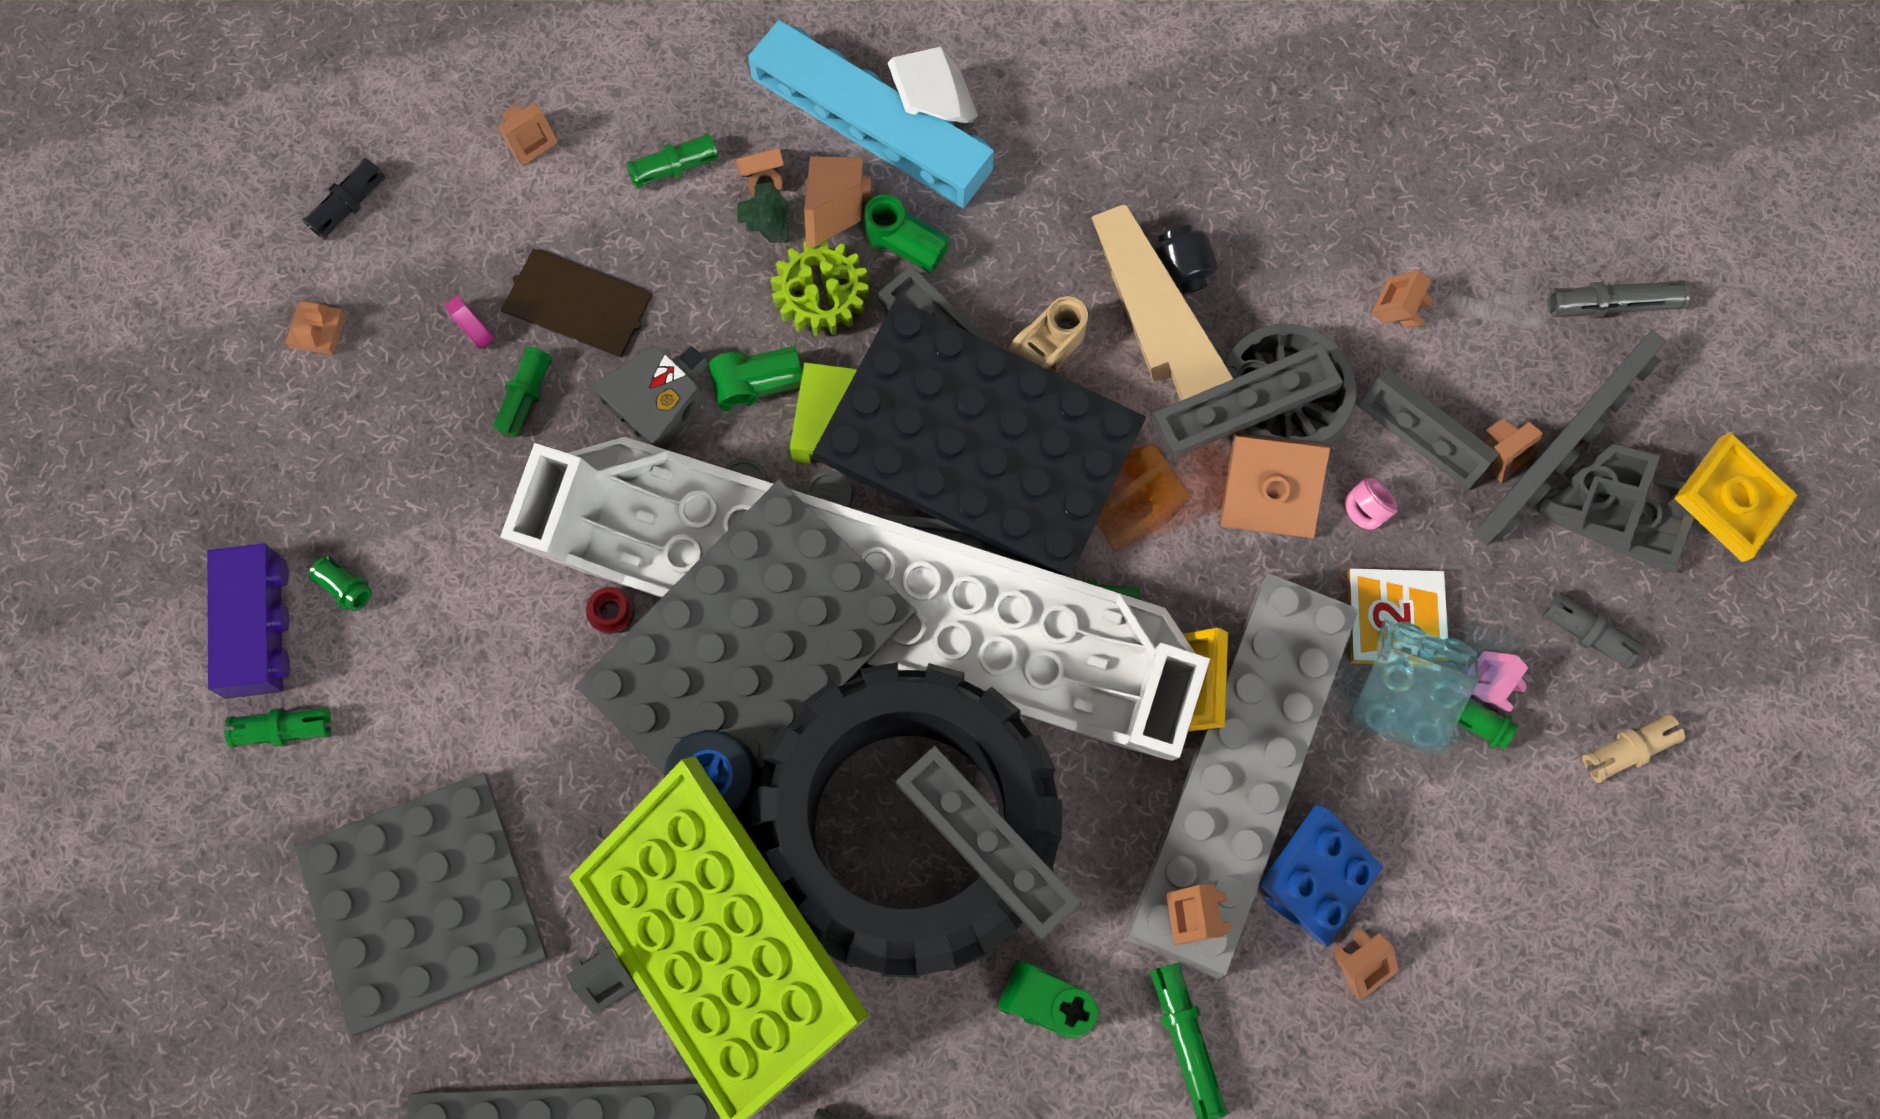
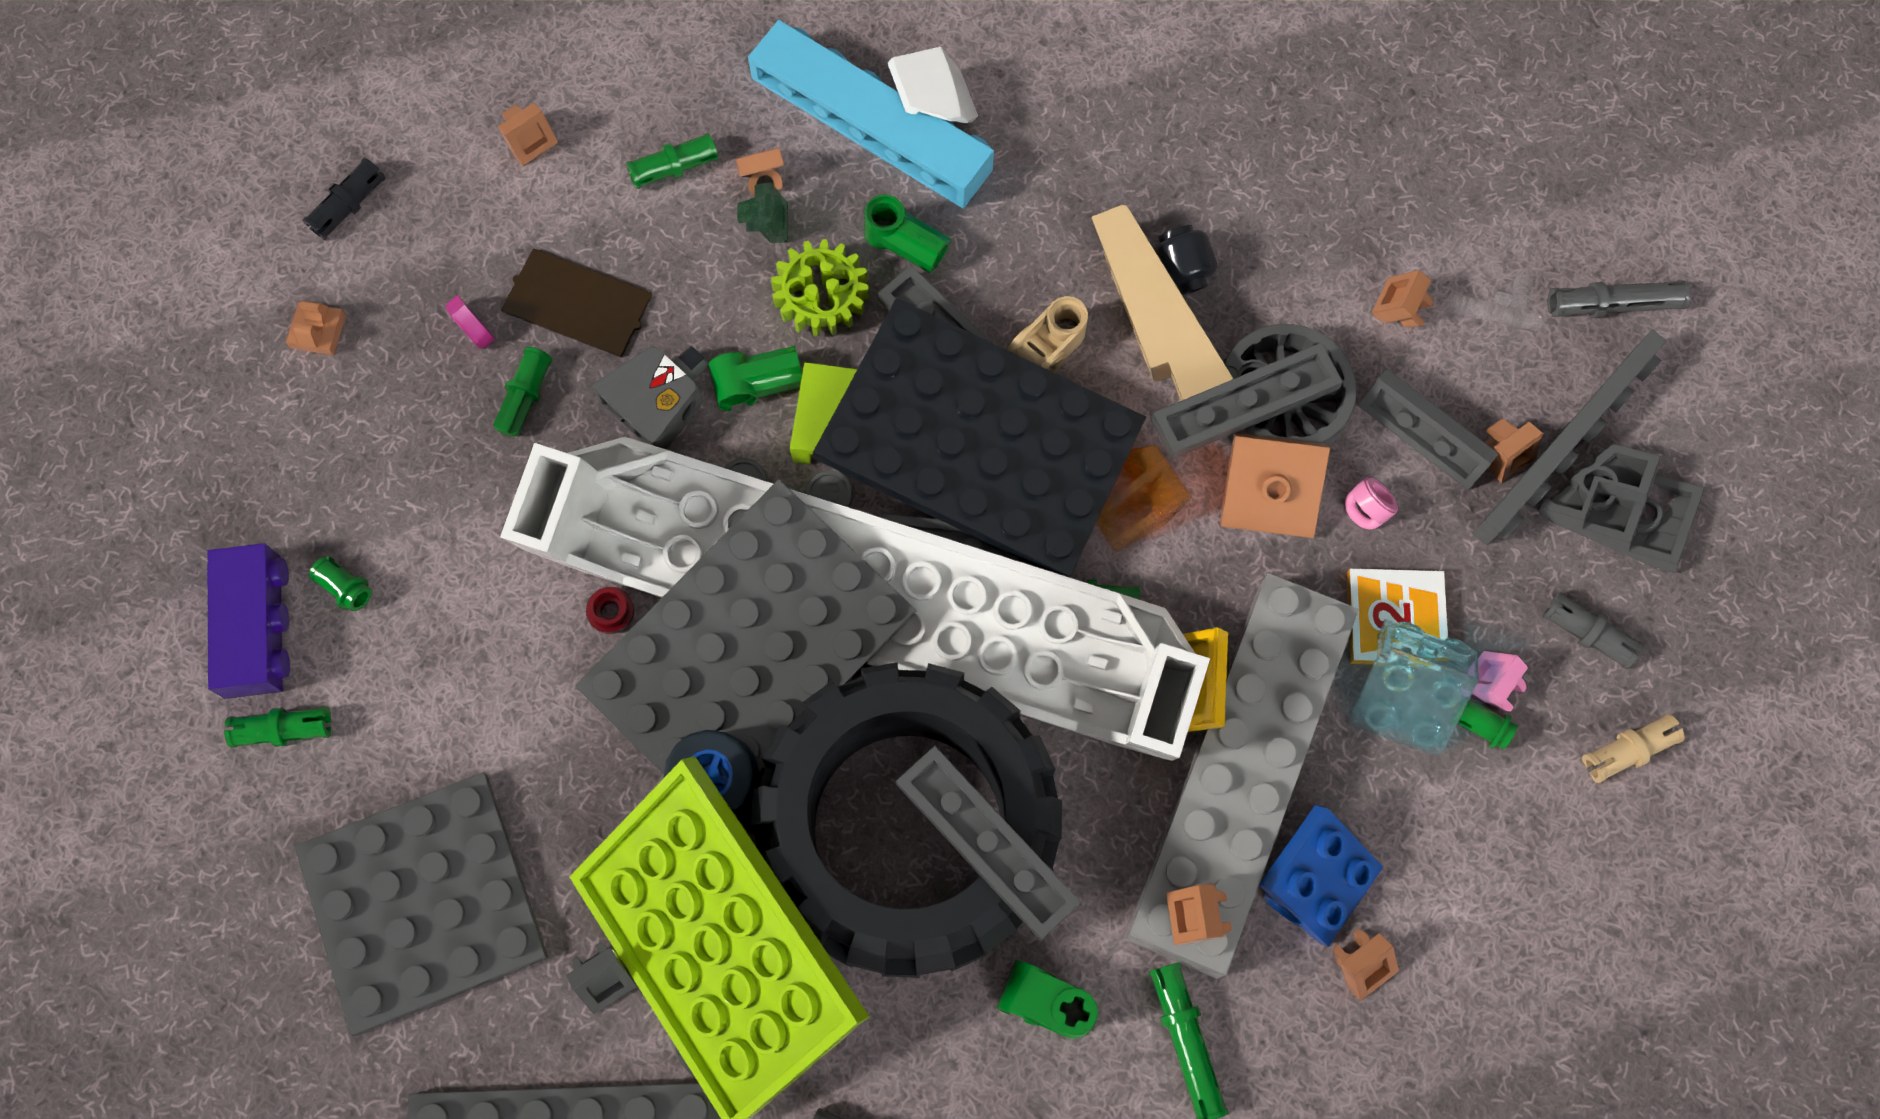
(834, 196): nougat slope -> none
(1736, 497): yellow tile -> none

